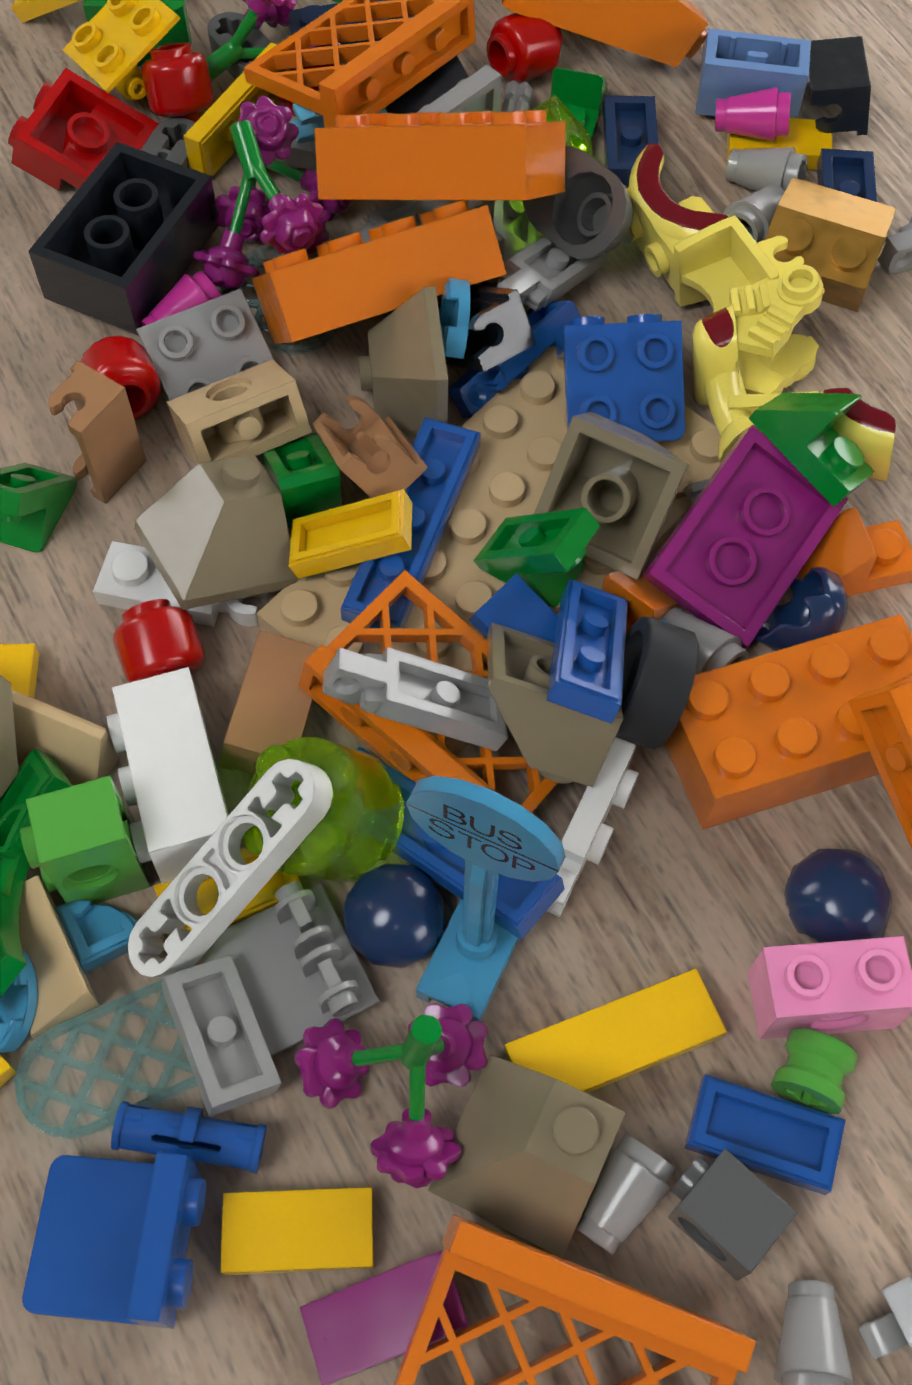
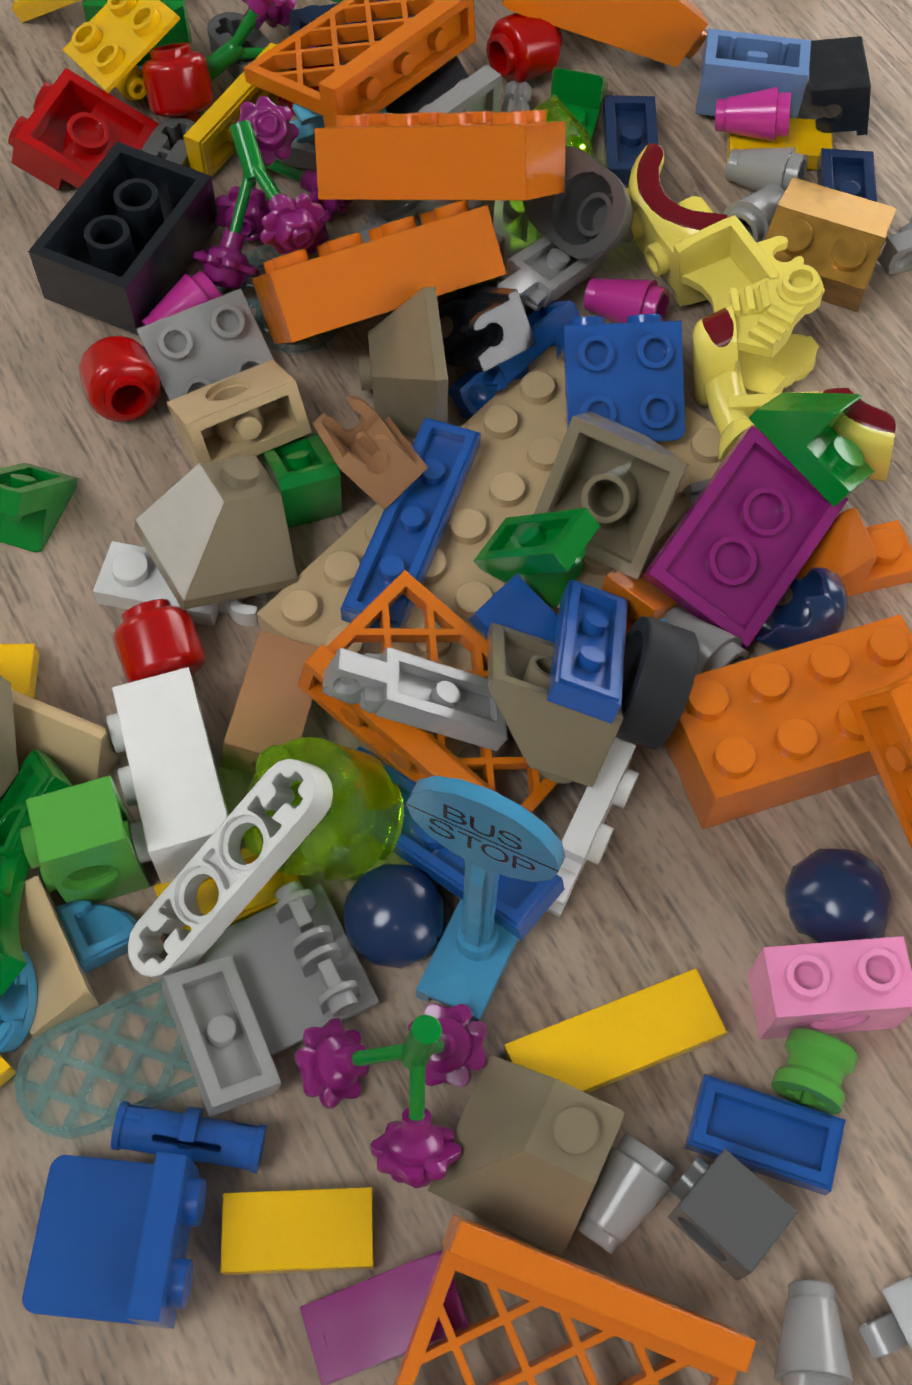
(103, 429): medium nougat hinge -> none
(351, 534): yellow tile -> none
(455, 317): dark azure tile -> none
(625, 297): none -> dark pink cone

